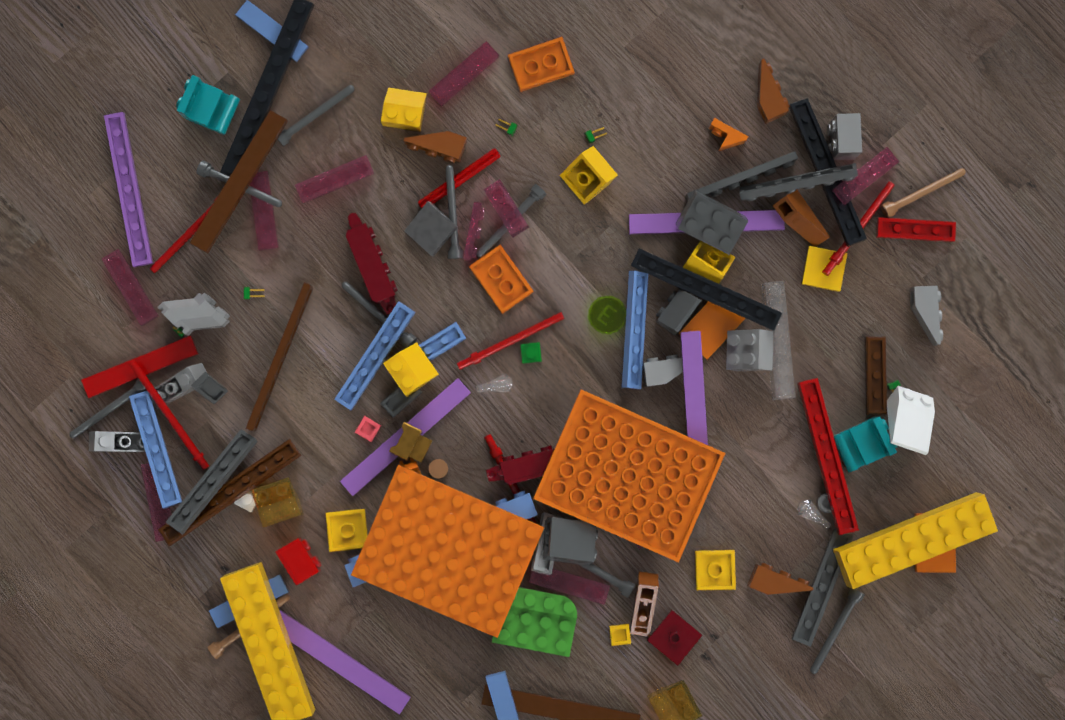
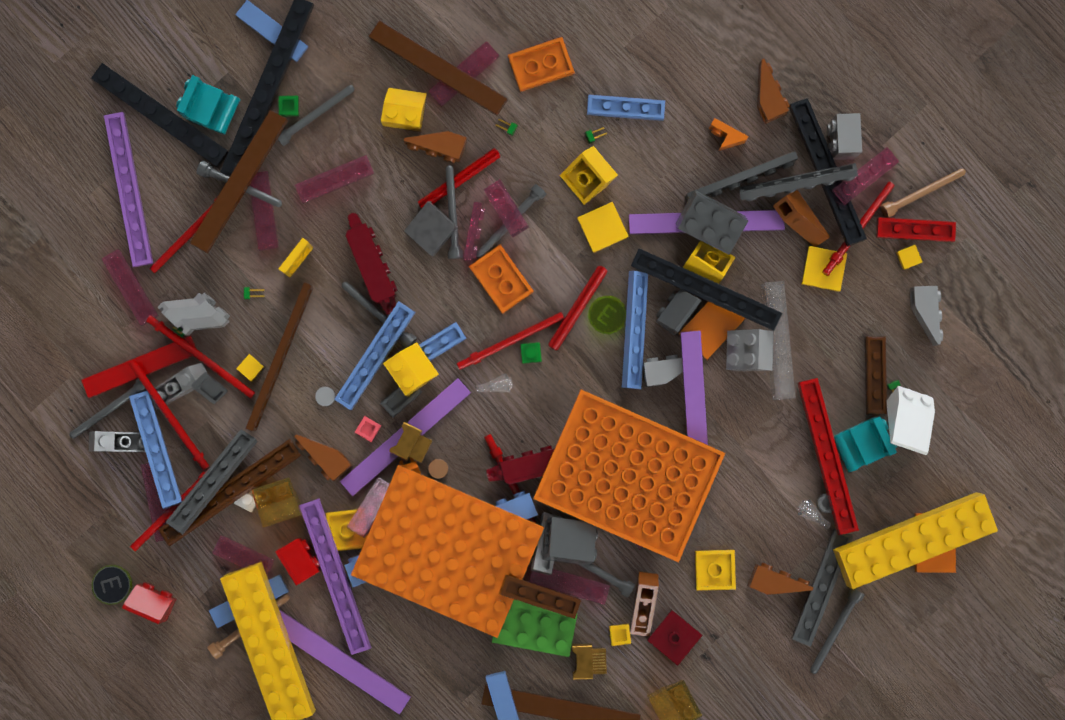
(111, 584): none -> black tile
(150, 603): none -> slope
(159, 115): none -> black plate
(159, 326): none -> red bar
(161, 520): none -> red bar
(241, 554): none -> clear pink plate
(250, 367): none -> yellow tile
(288, 106): none -> green plate
(296, 257): none -> yellow tile
(325, 396): none -> light grey tile
(328, 458): none -> dark orange slope
(335, 576): none -> medium lavender plate
(366, 513): none -> clear pink plate
(438, 68): none -> reddish brown tile
(540, 596): none -> reddish brown plate
(577, 308): none -> red axle
(589, 661): none -> pearl gold piece
(602, 227): none -> yellow tile
(626, 107): none -> medium blue tile
(909, 257): none -> yellow tile

